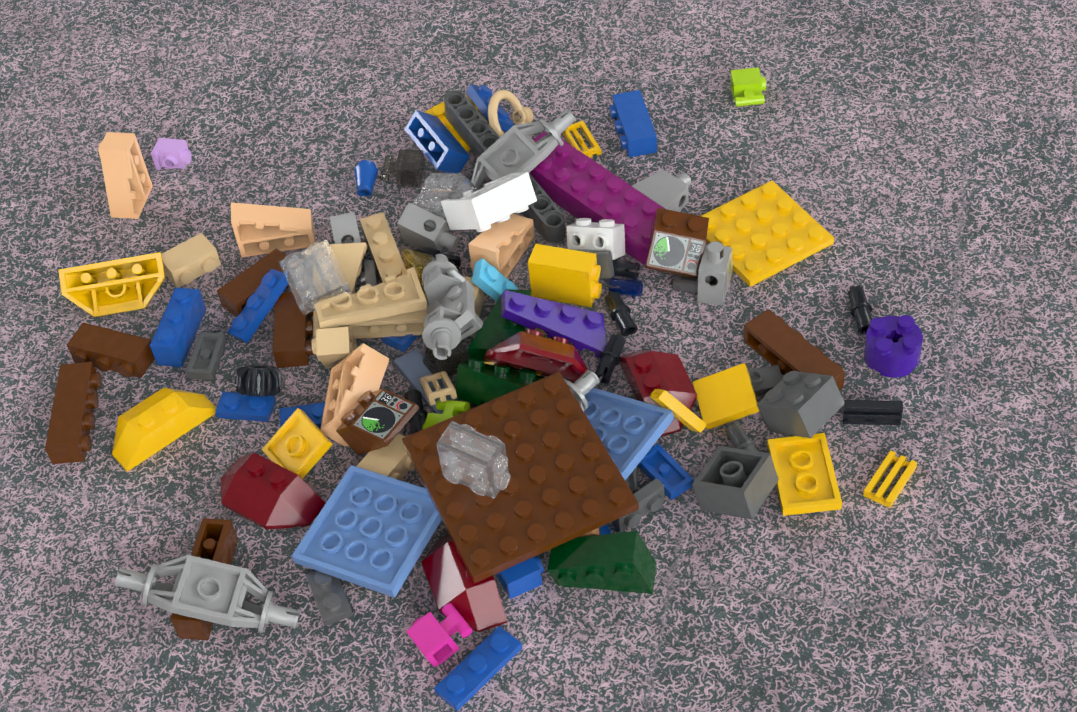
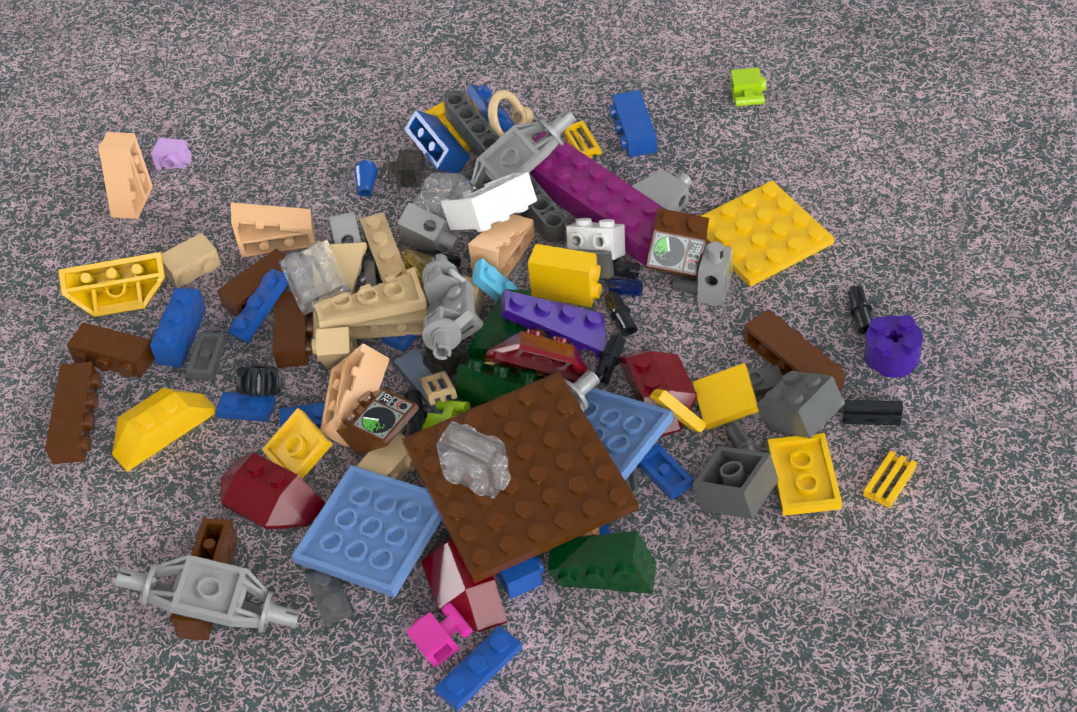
(649, 498): dark grey plate -> none

